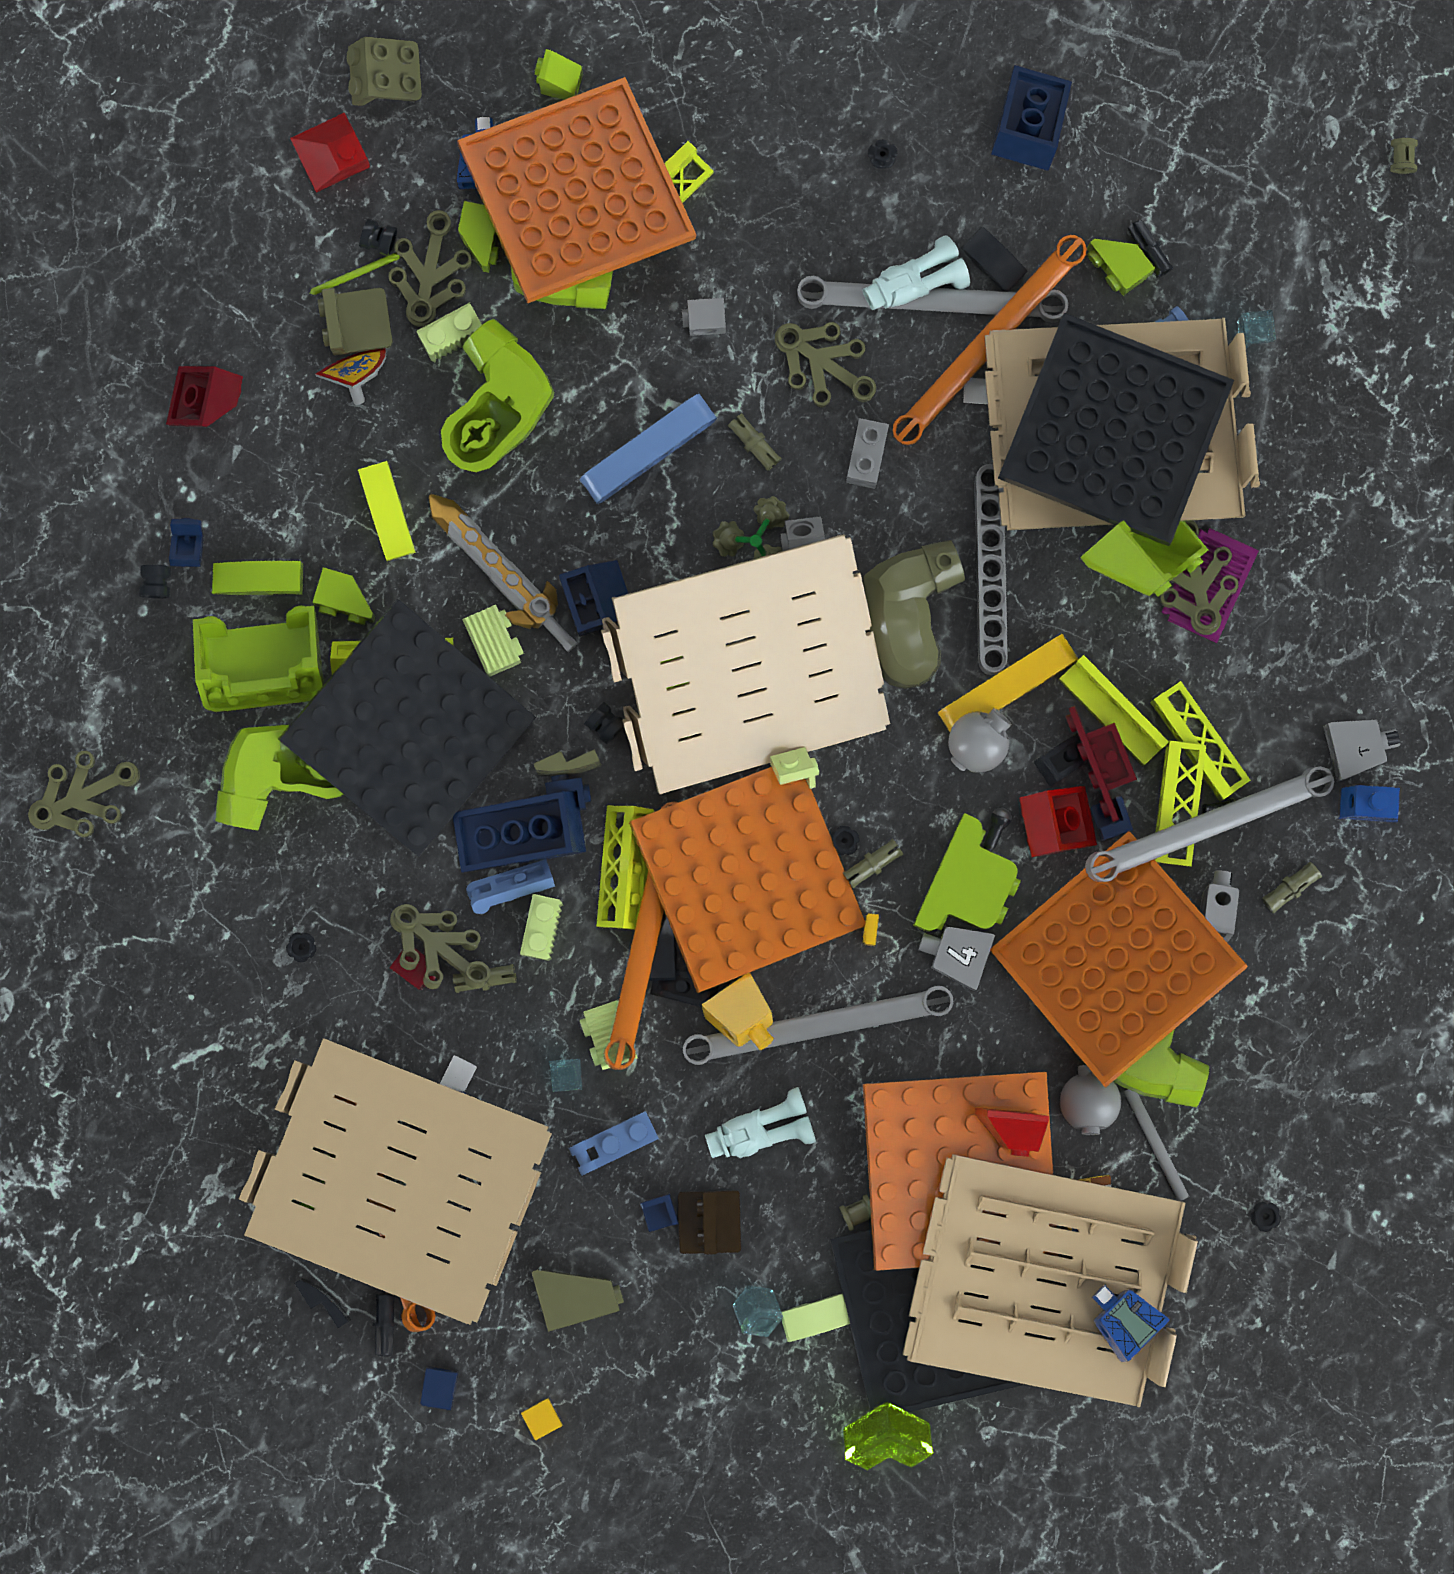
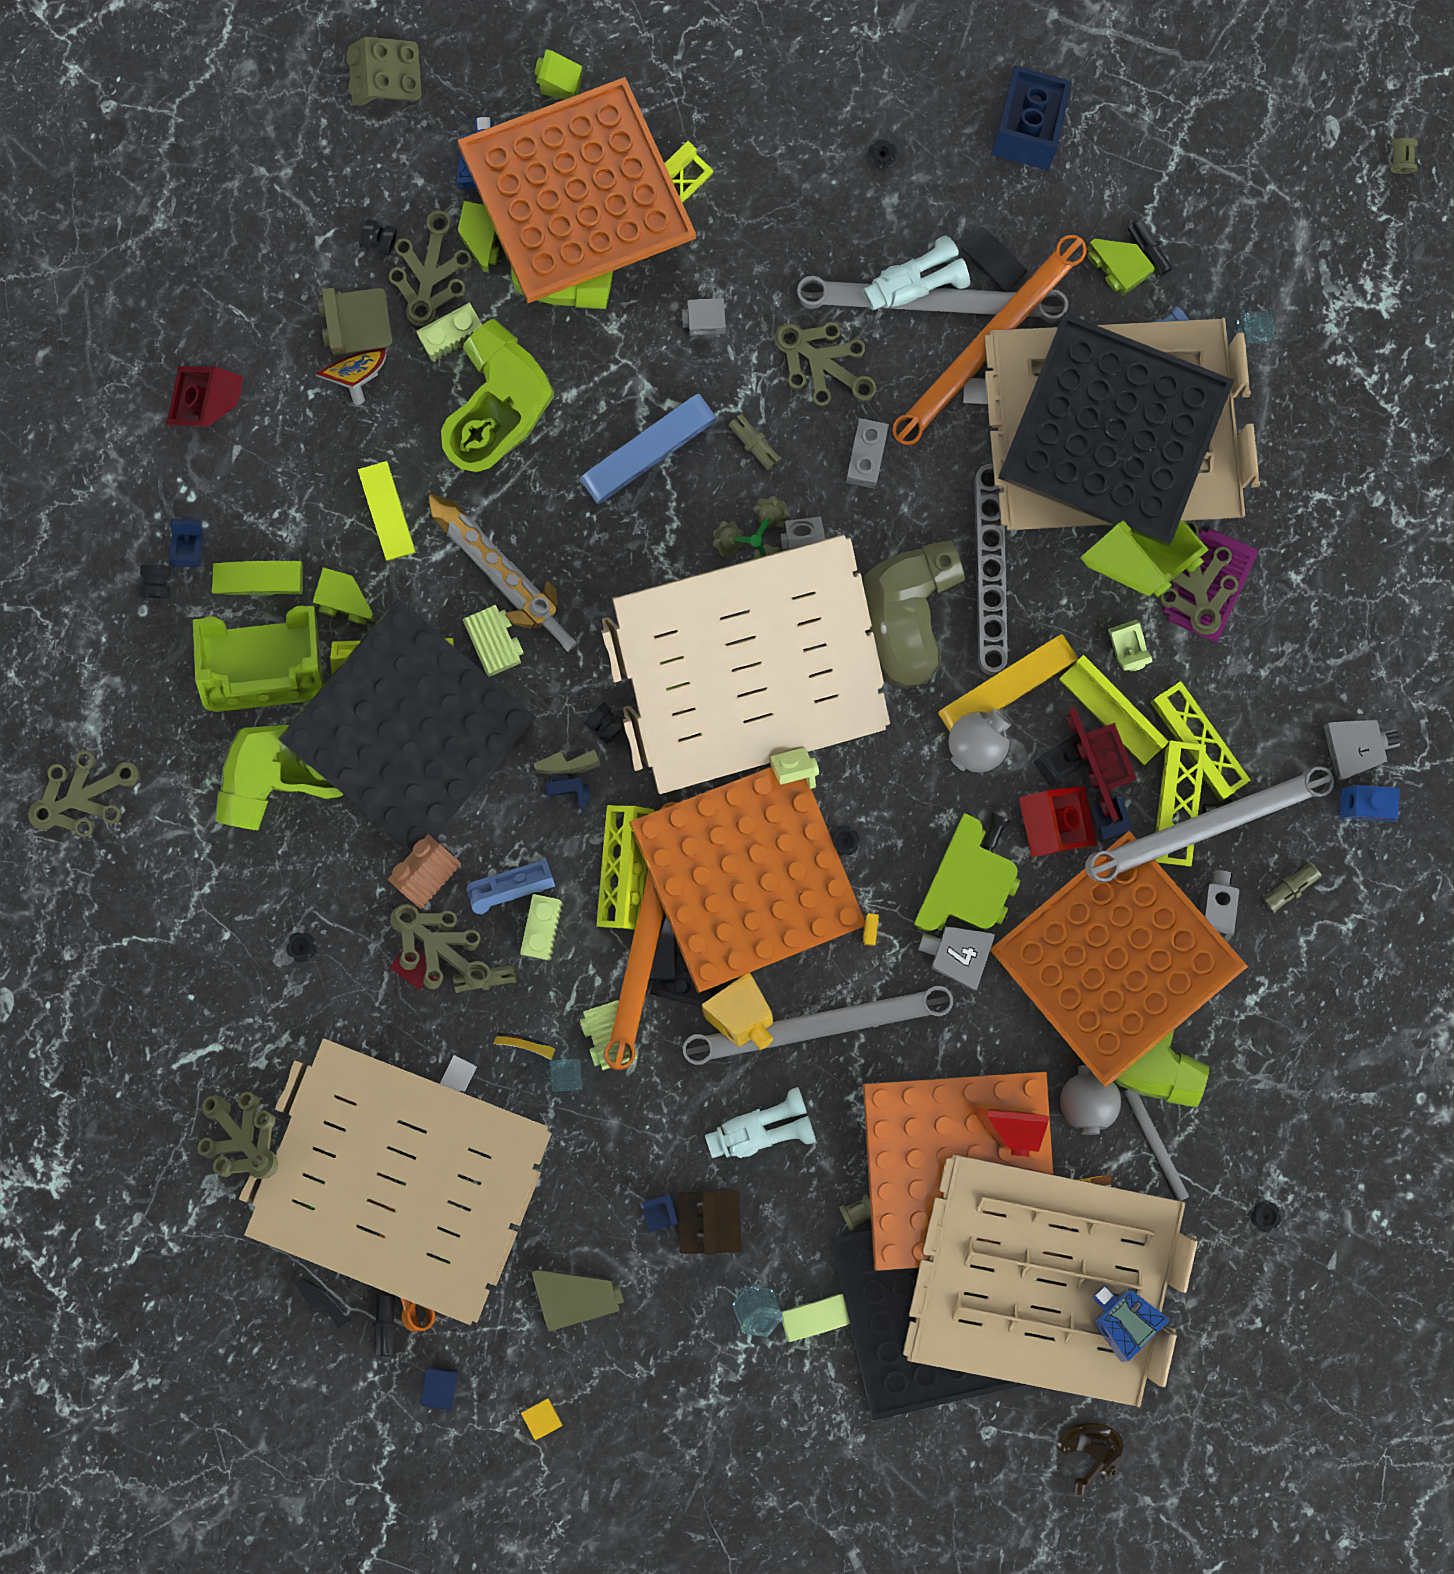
(260, 1161): none -> olive plant
(330, 152): red slope -> none
(355, 273): lime axle -> none
(424, 871): none -> nougat brick
(519, 831): dark blue slope -> none
(525, 1043): none -> yellow sticker
(591, 592): dark blue slope -> none
(615, 1142): medium blue plate -> none
(873, 863): olive pin -> none
(887, 1434): clear neon green panel -> none
(1081, 1439): none -> dark brown helmet
(1130, 646): none -> yellowish green bracket

